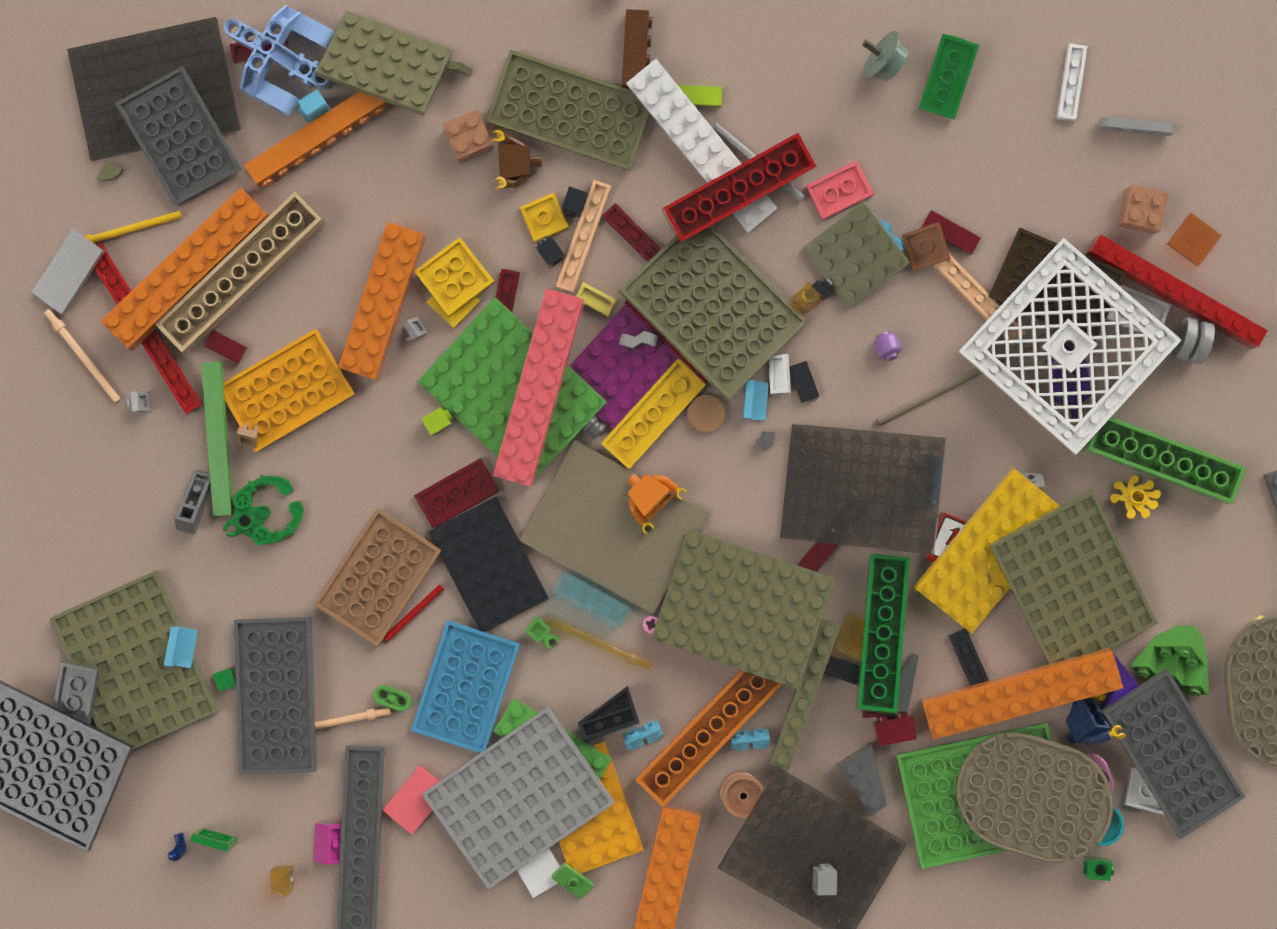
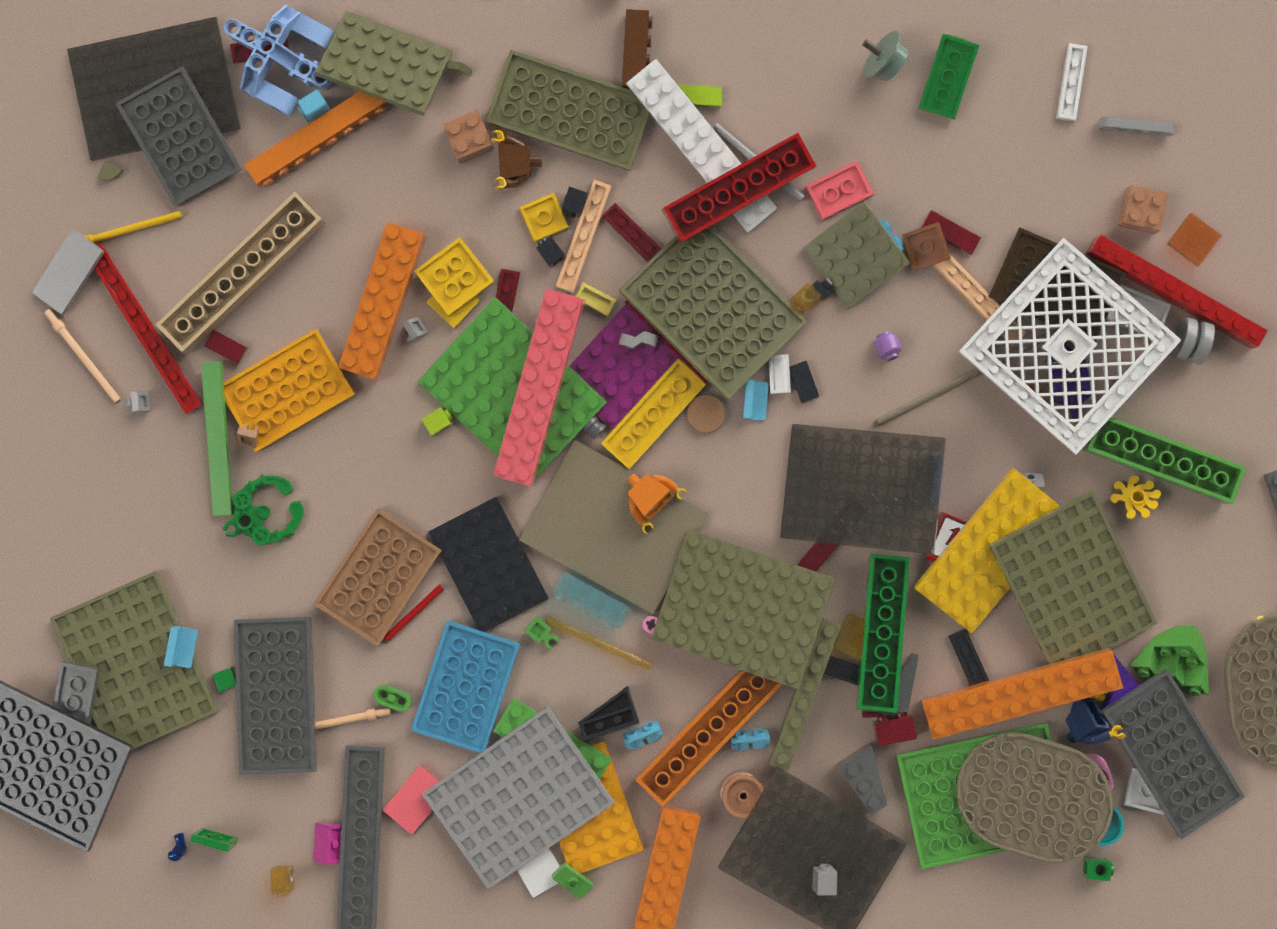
(183, 269): orange brick -> none
(193, 503): dark grey slope -> none
(456, 493): dark red tile -> none
(766, 440): flat silver piece -> none

